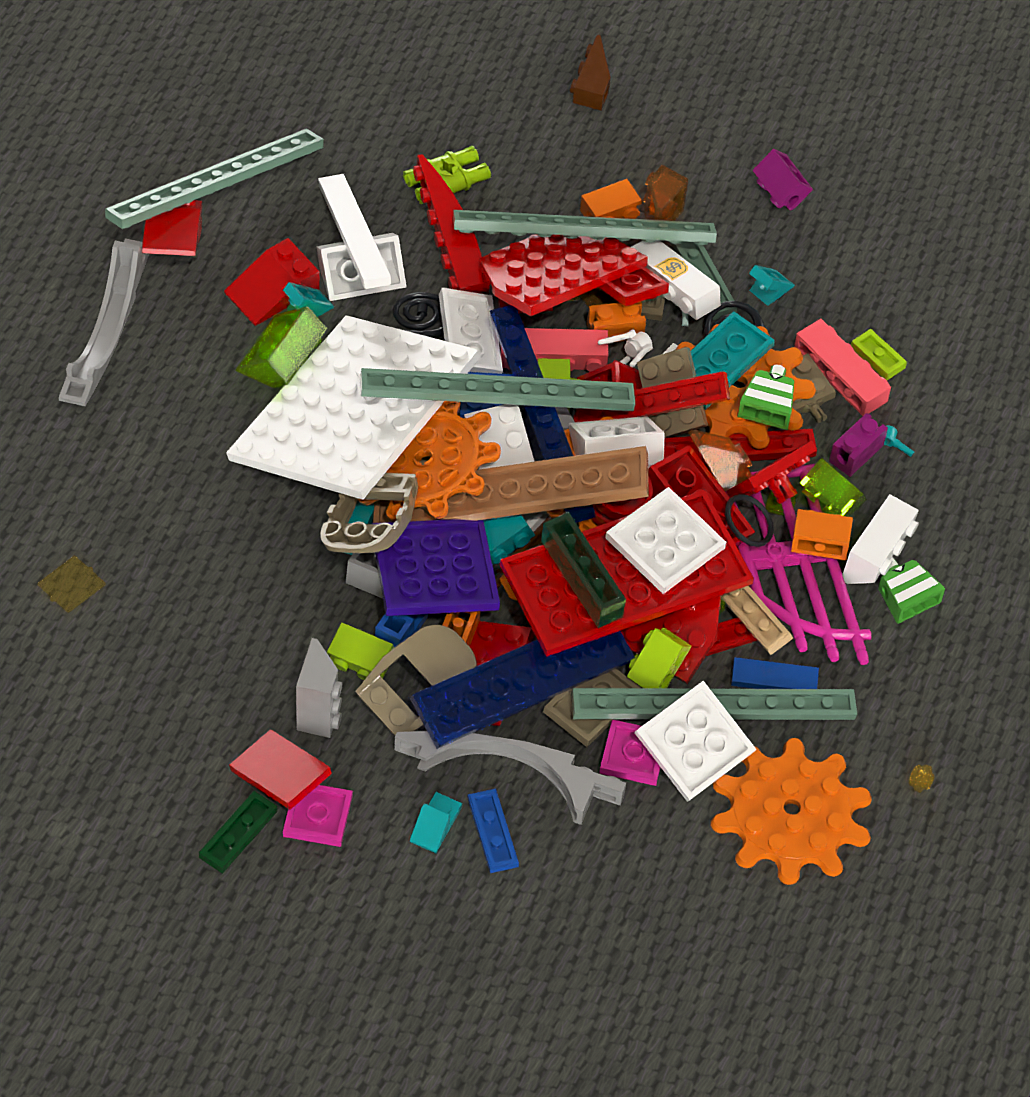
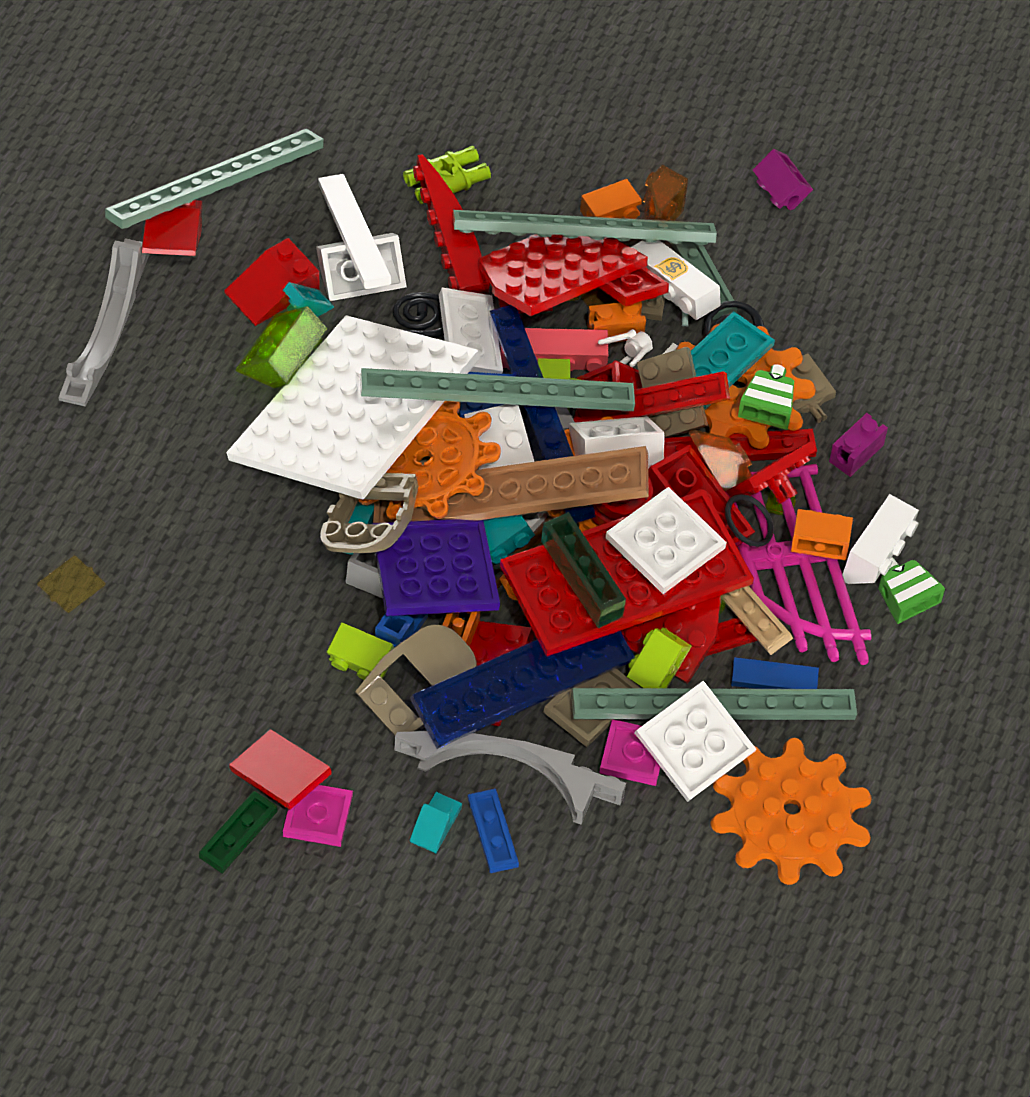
(318, 693): light grey slope -> none
(594, 78): reddish brown slope -> none
(769, 284): teal slope -> none
(832, 490): clear neon green slope -> none
(843, 367): coral brick -> none
(878, 354): lime plate -> none
(891, 440): teal hand -> none
(921, 778): clear yellow plate -> none

